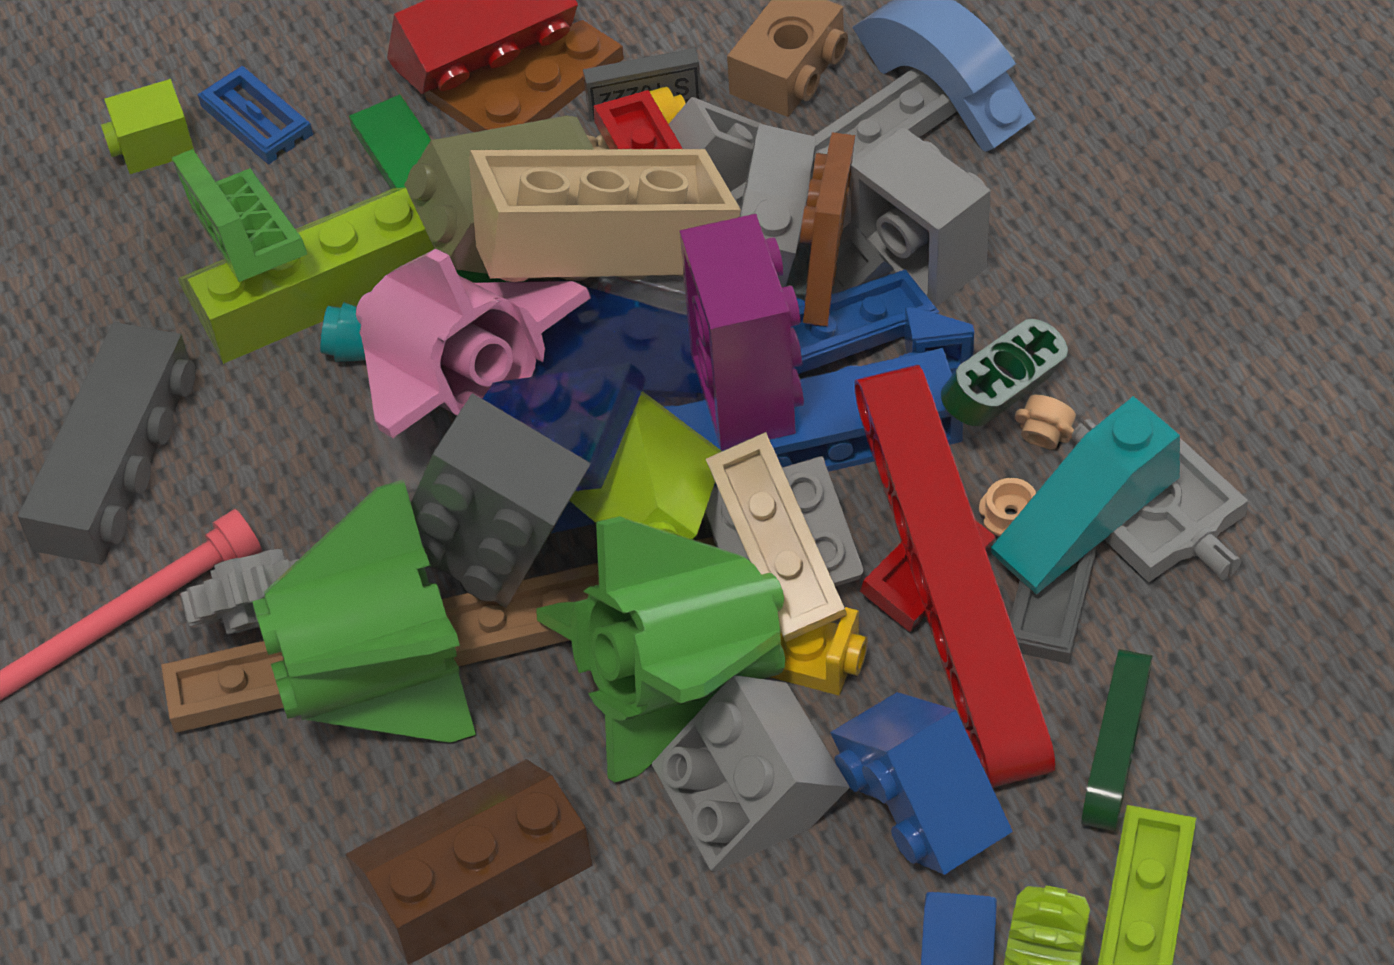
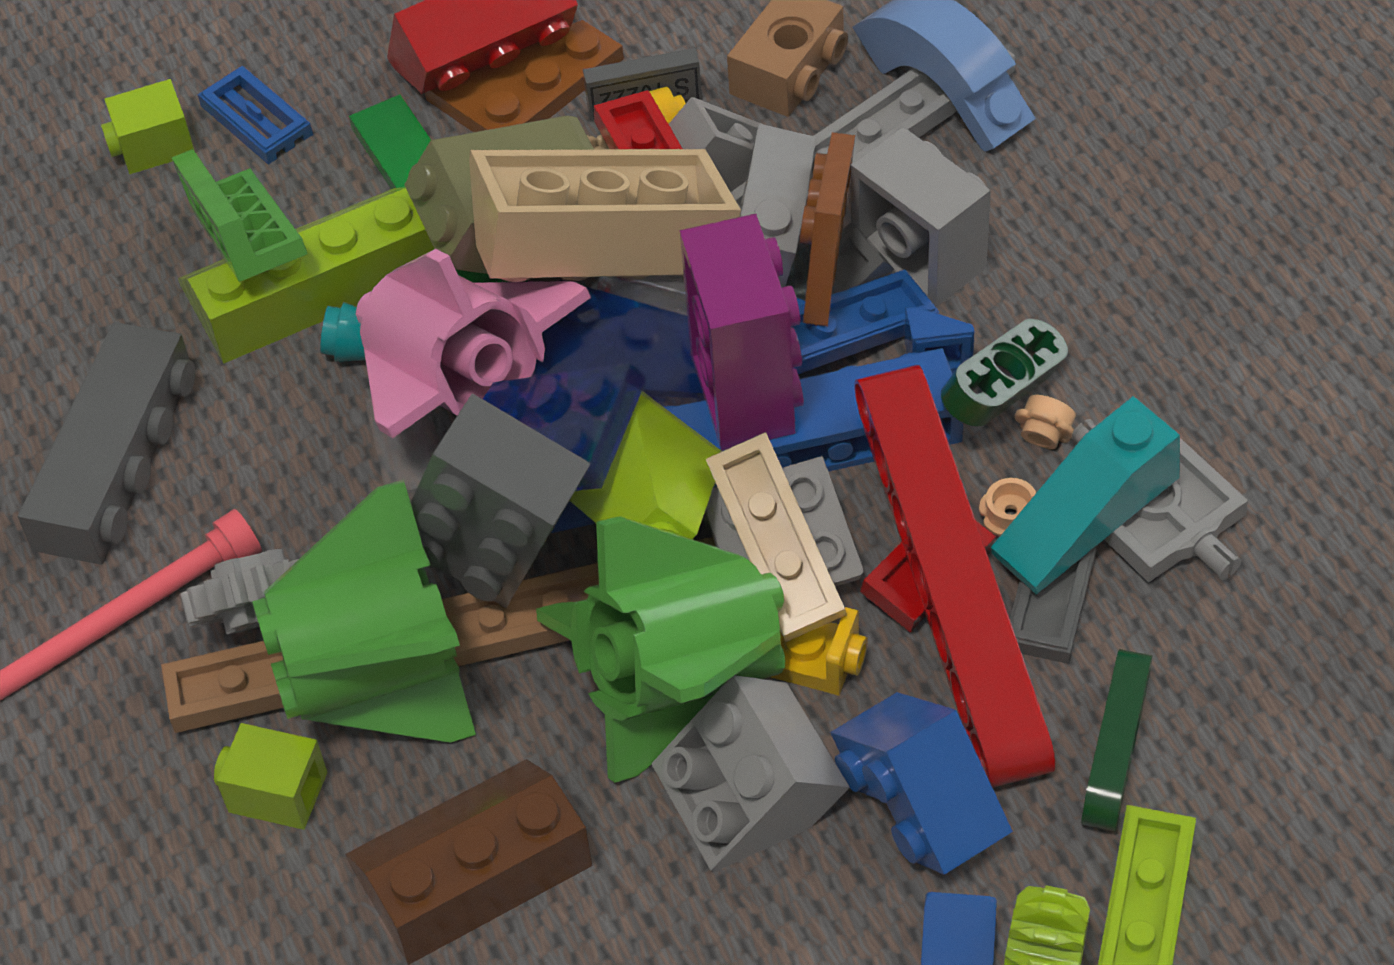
(270, 775): none -> lime brick

